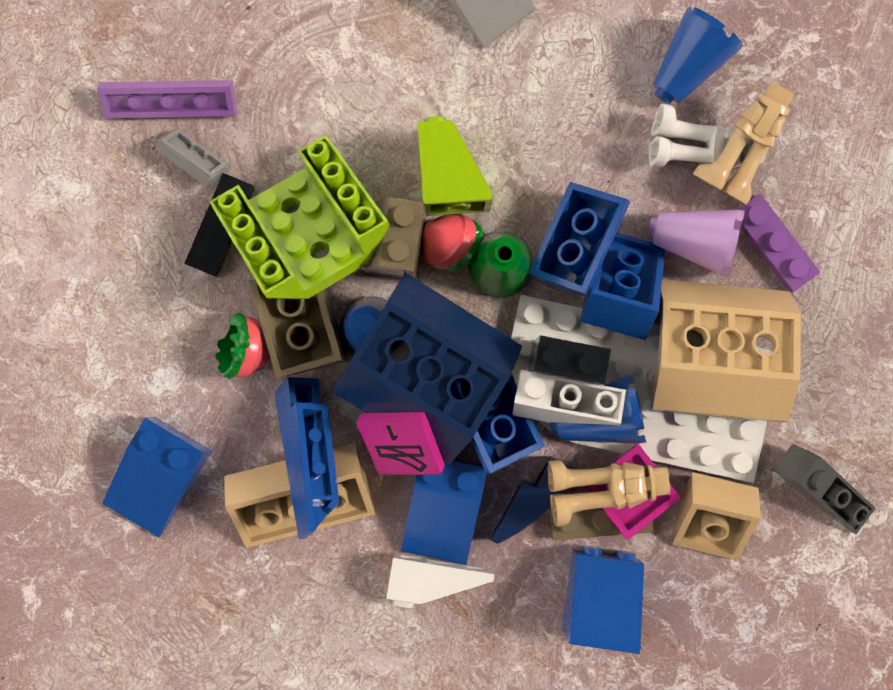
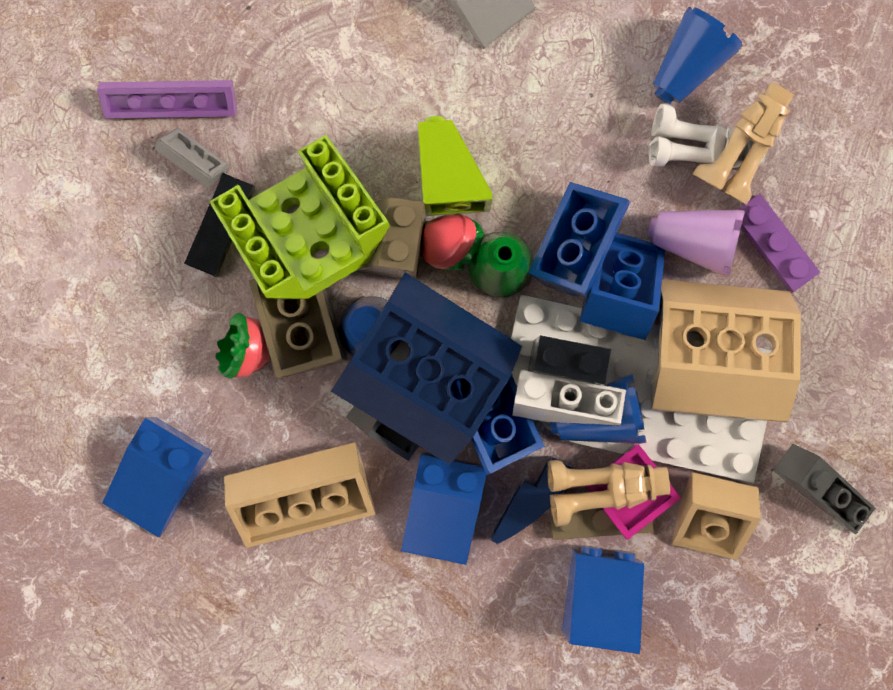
(307, 452): blue wedge -> none
(401, 443): dark pink tile -> none
(426, 579): white slope -> none

